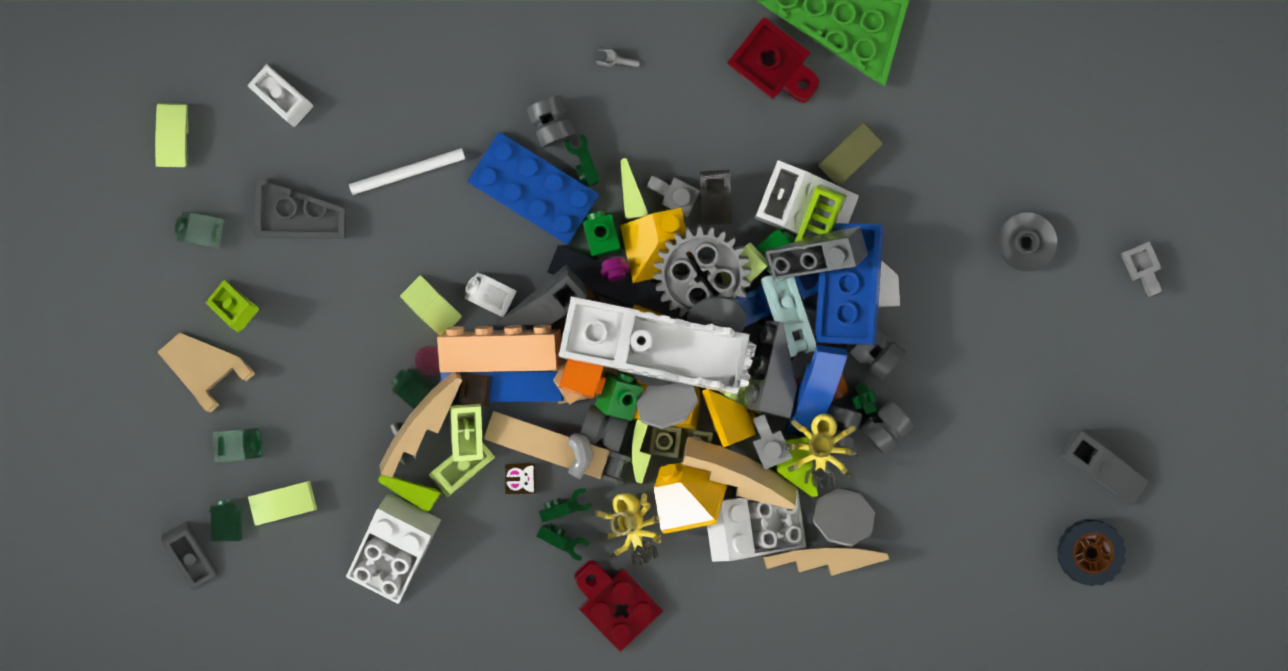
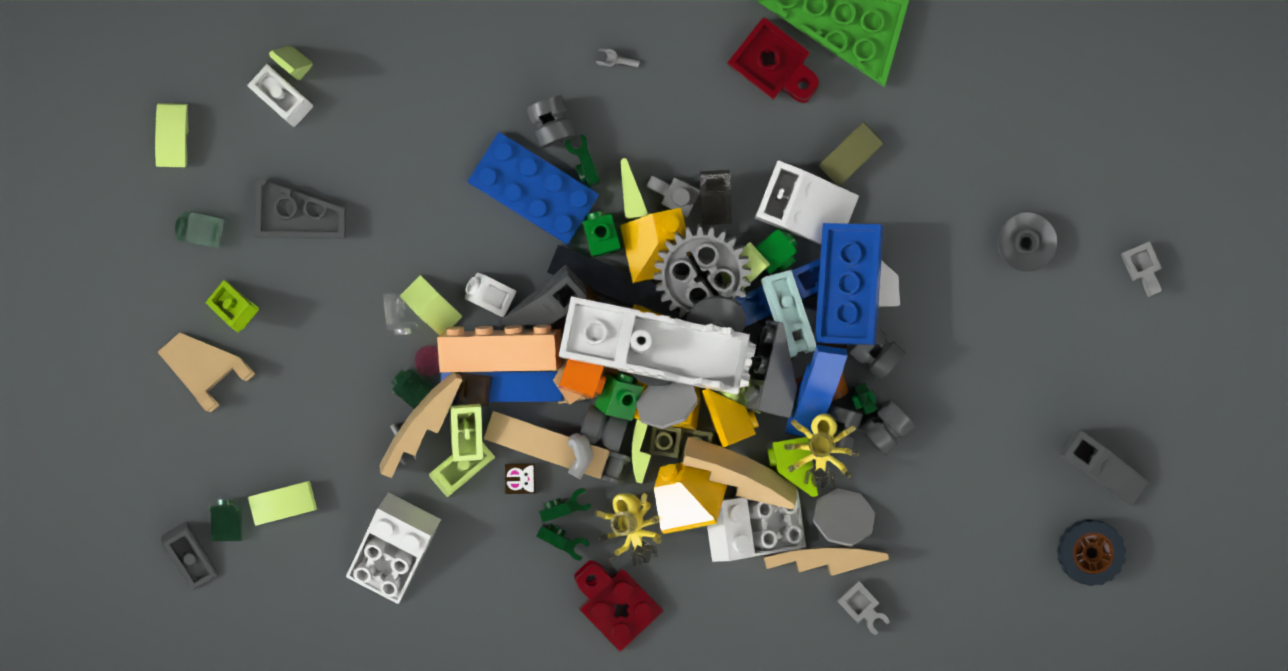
(236, 445): clear green bracket -> none
(291, 61): none -> yellowish green slope
(393, 311): none -> clear bracket
(407, 171): white bar -> none
(418, 494): lime slope -> none
(614, 269): magenta plate -> none
(770, 446): light grey plate -> none
(815, 202): lime slope -> none
(818, 254): dark grey slope -> none
(861, 605): none -> light grey plate

